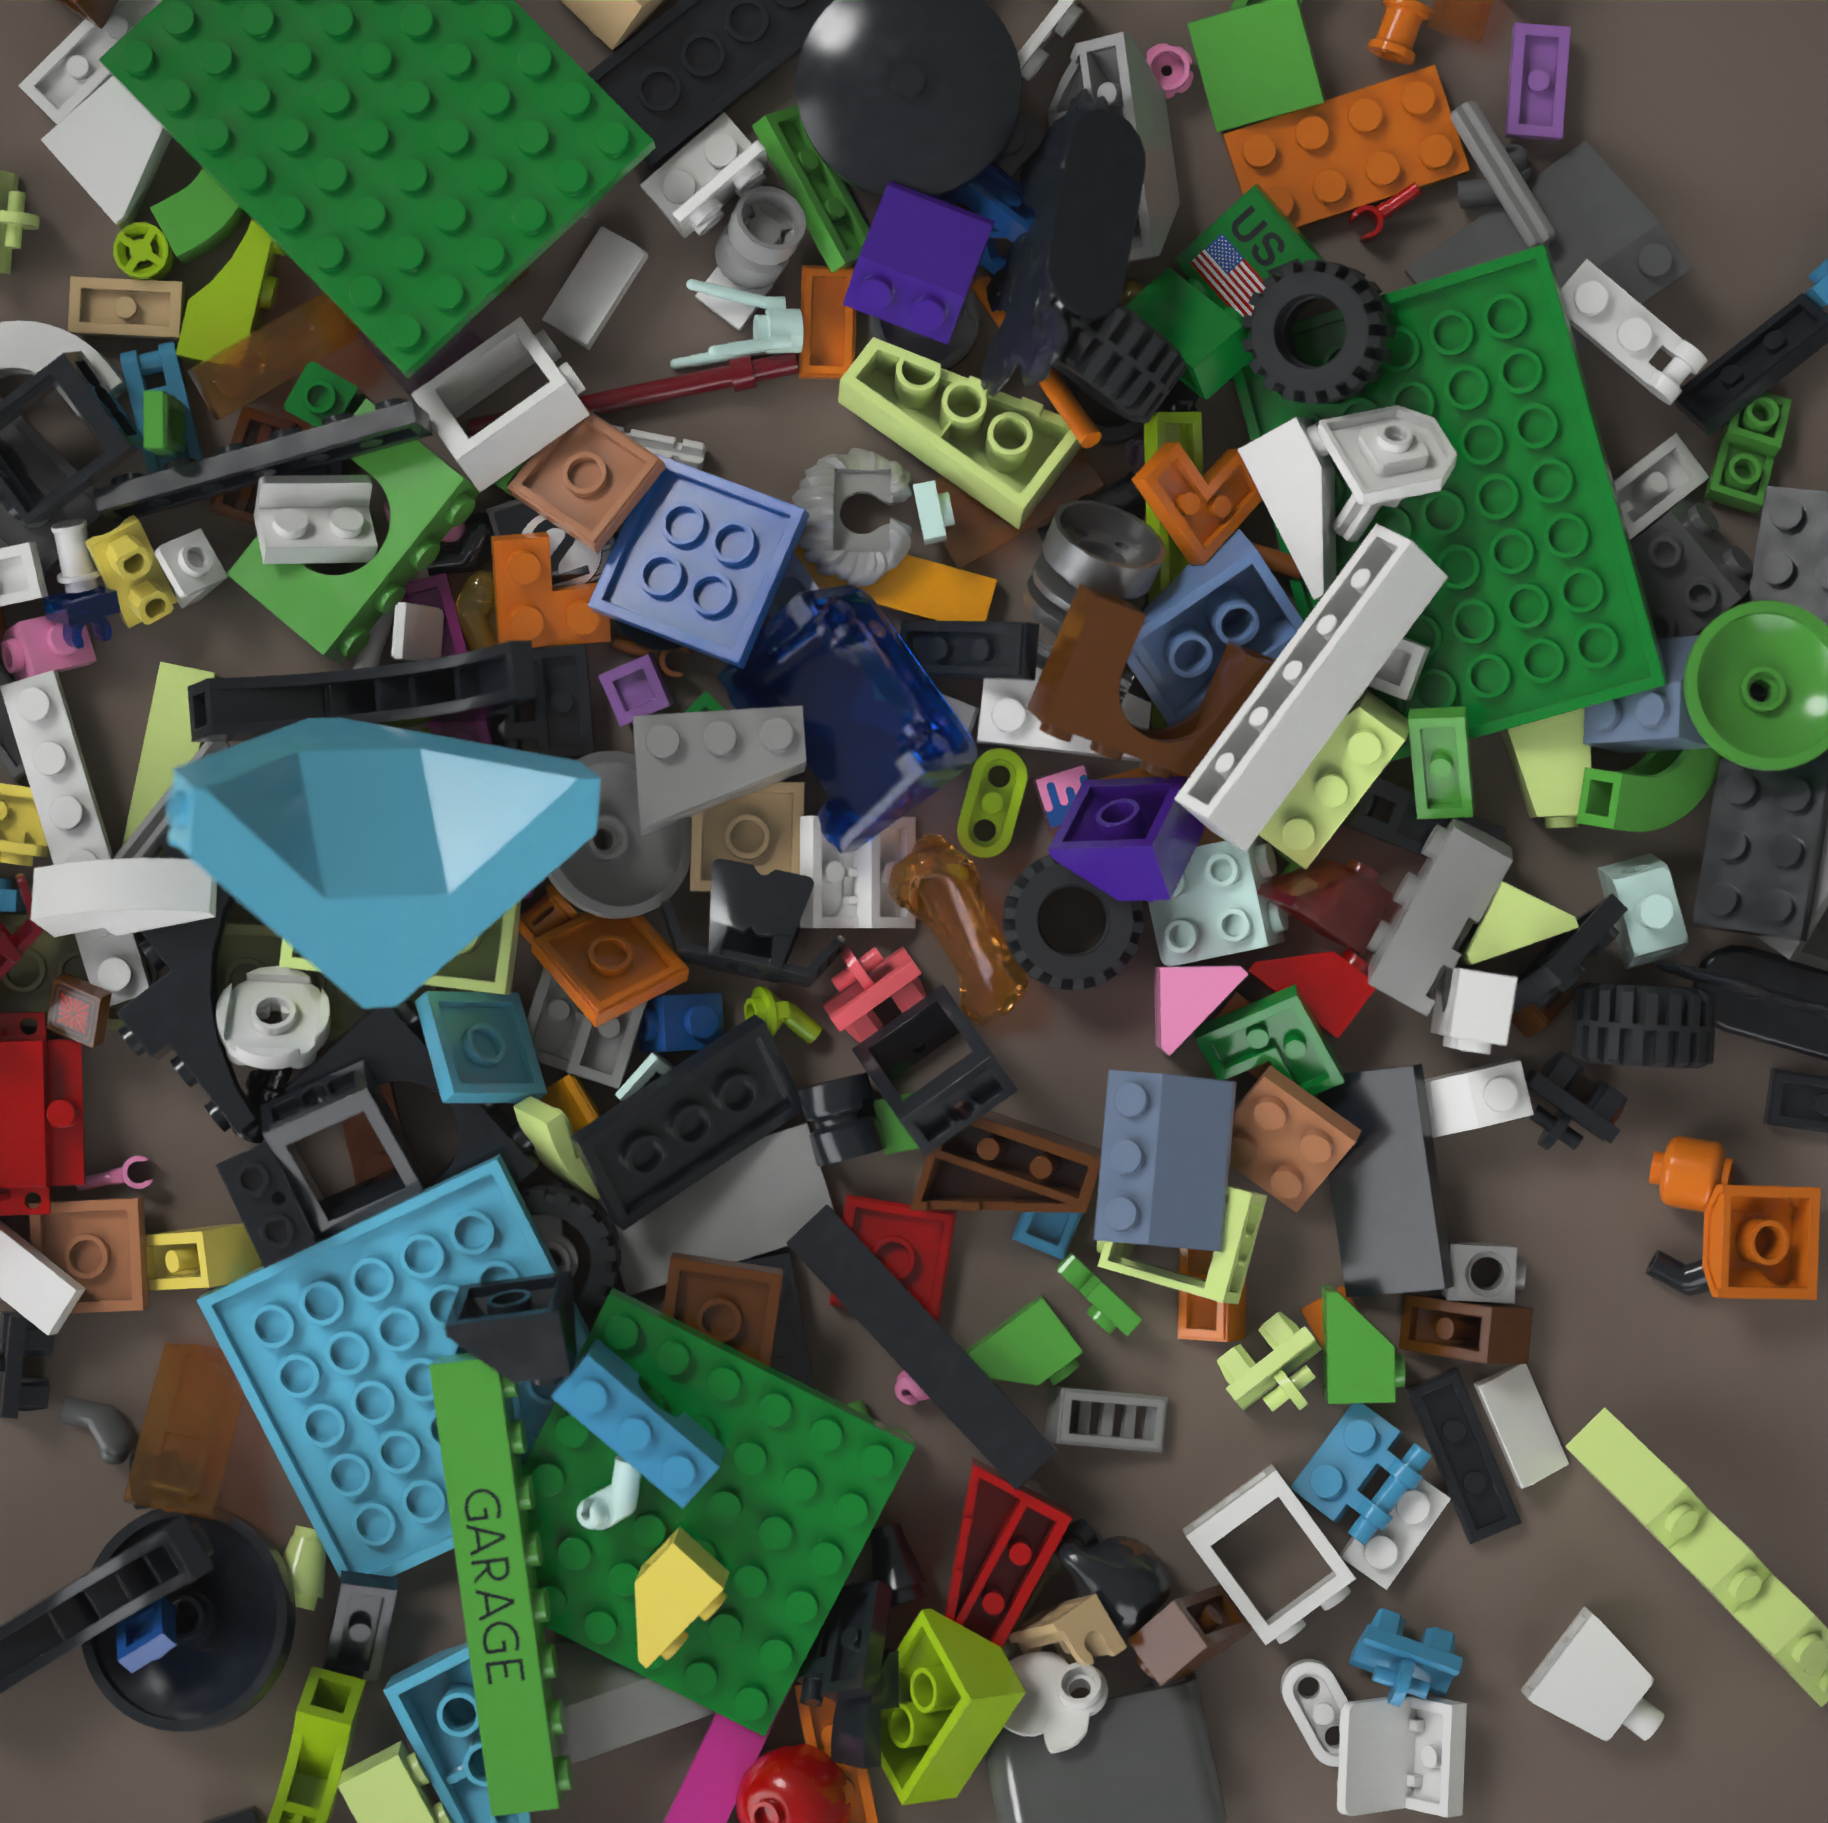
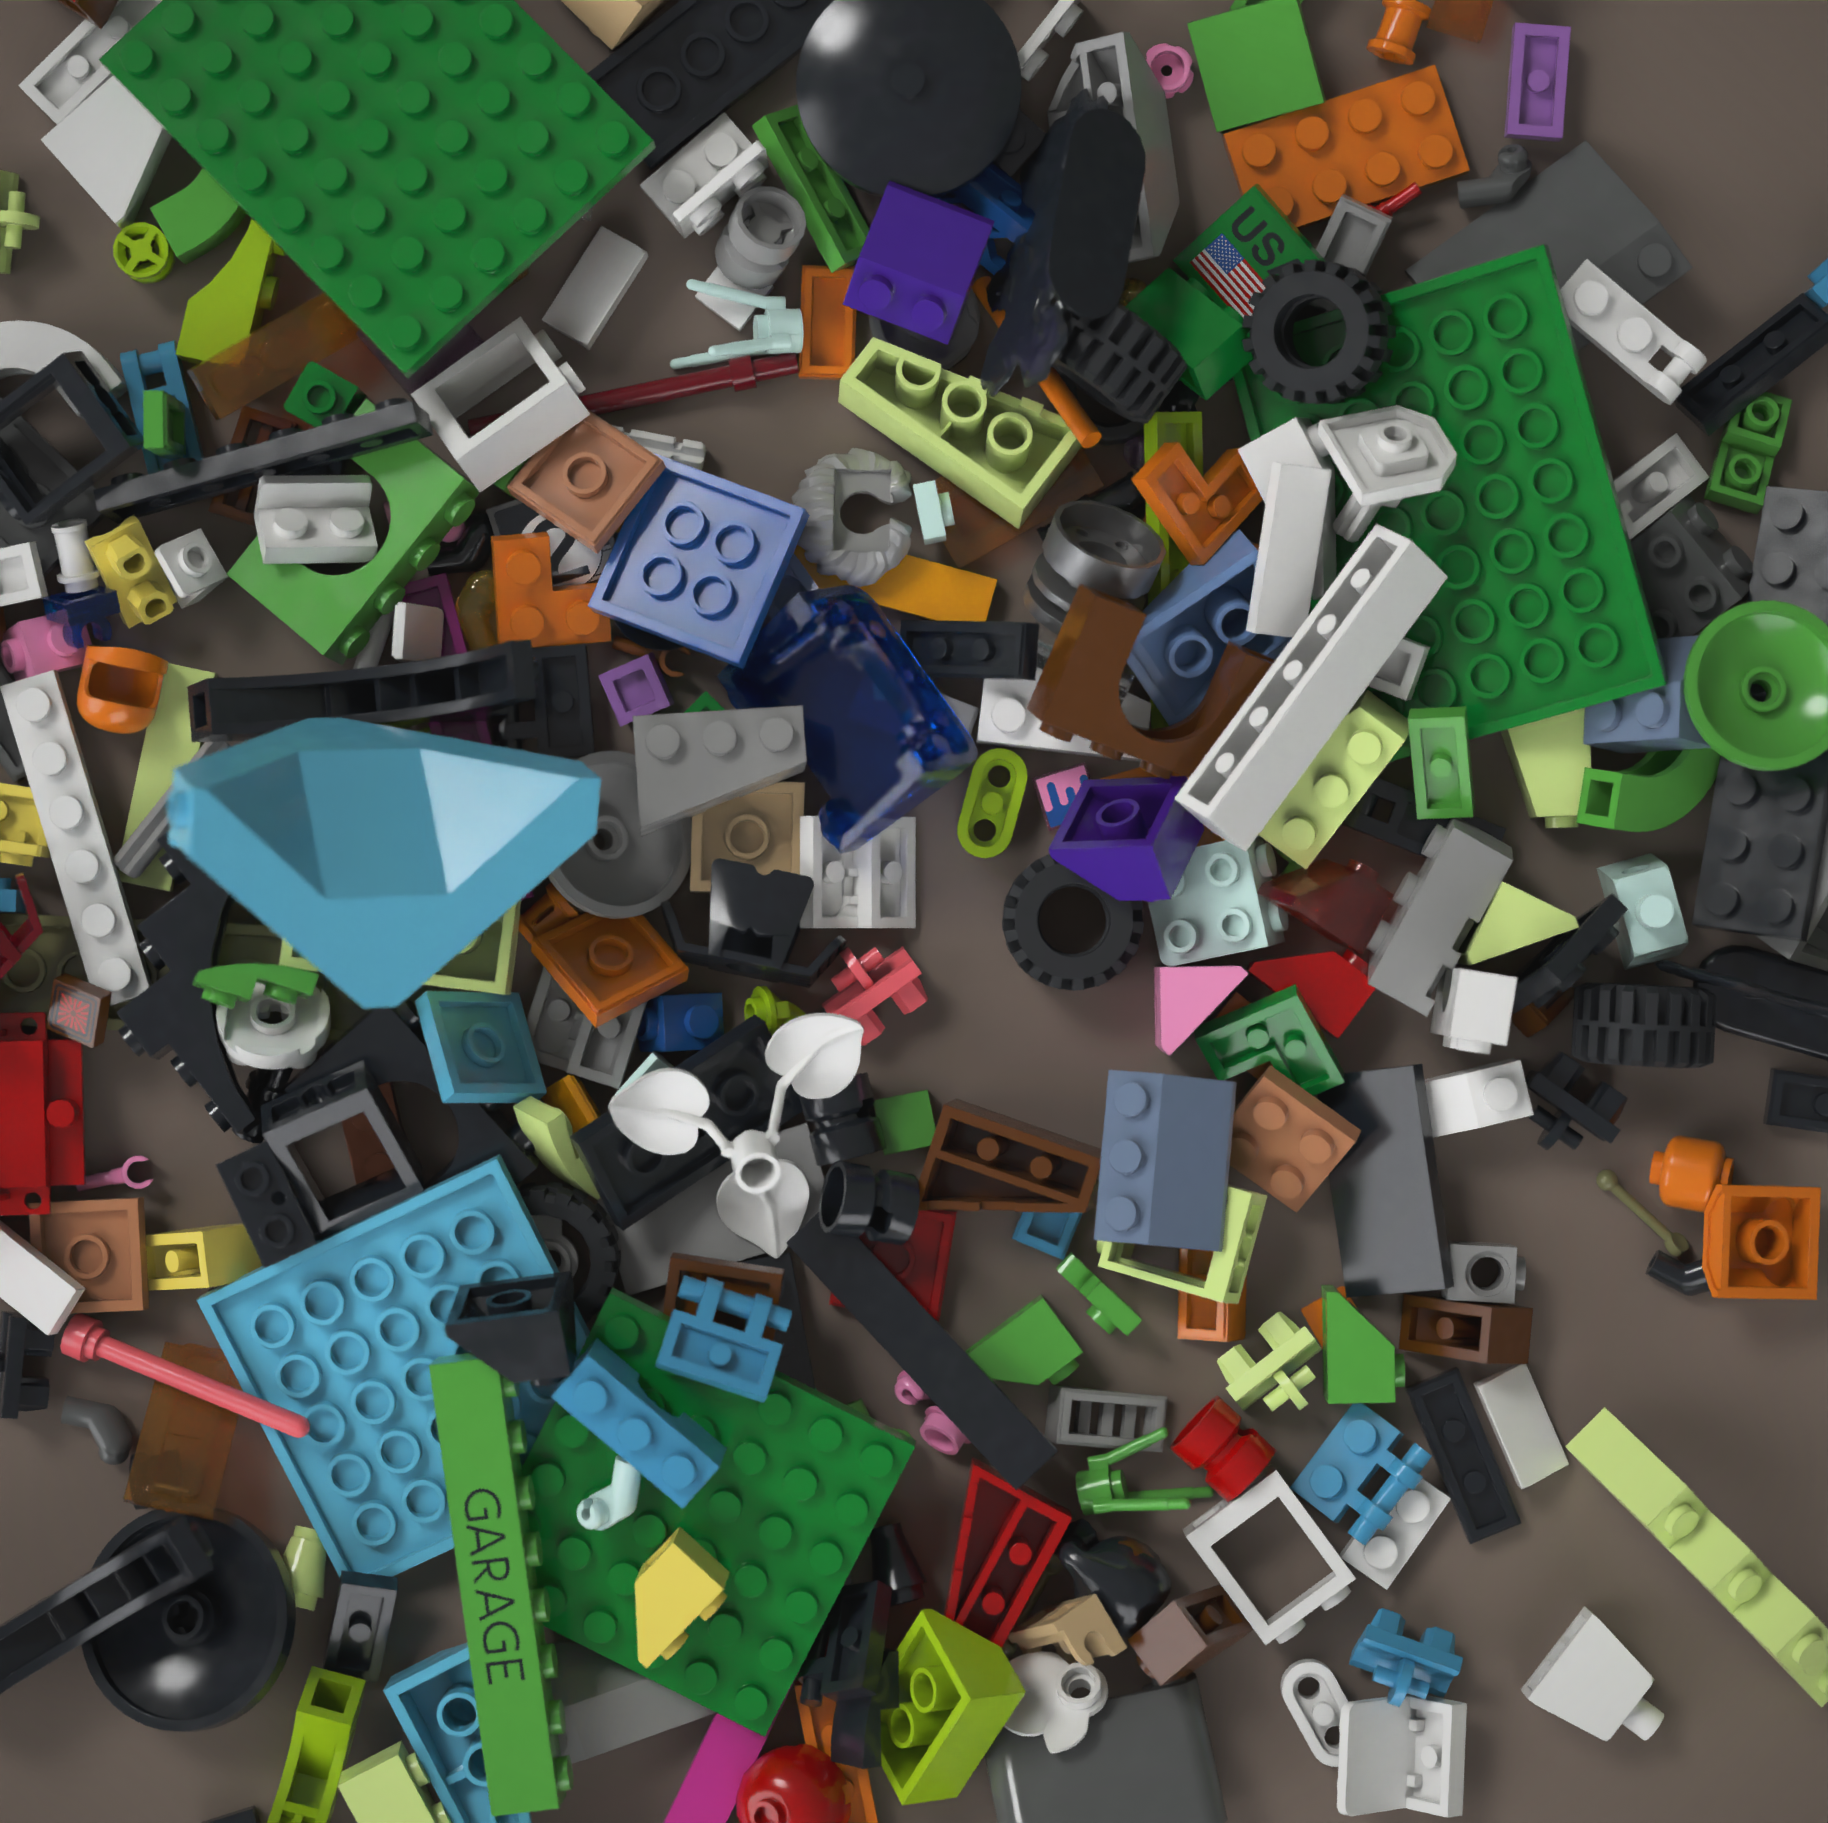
(88, 1340): none -> coral piece
(120, 688): none -> orange helmet
(121, 895): white slope -> none
(126, 308): tan plate -> none
(146, 1634): blue plate -> none
(237, 981): none -> bright green slope
(719, 1353): none -> dark azure plate
(764, 1194): none -> white plant
(875, 1204): none -> black wheel
(930, 1111): black window -> none
(942, 1432): none -> bright pink plate
(947, 895): clear orange hair -> none
(1106, 1490): none -> bright green plant
(1223, 1449): none -> red wheel
(1288, 549): none -> white tile
(1351, 239): none -> light grey tile
(1502, 175): light grey axle -> none
(1674, 1242): none -> olive hinge

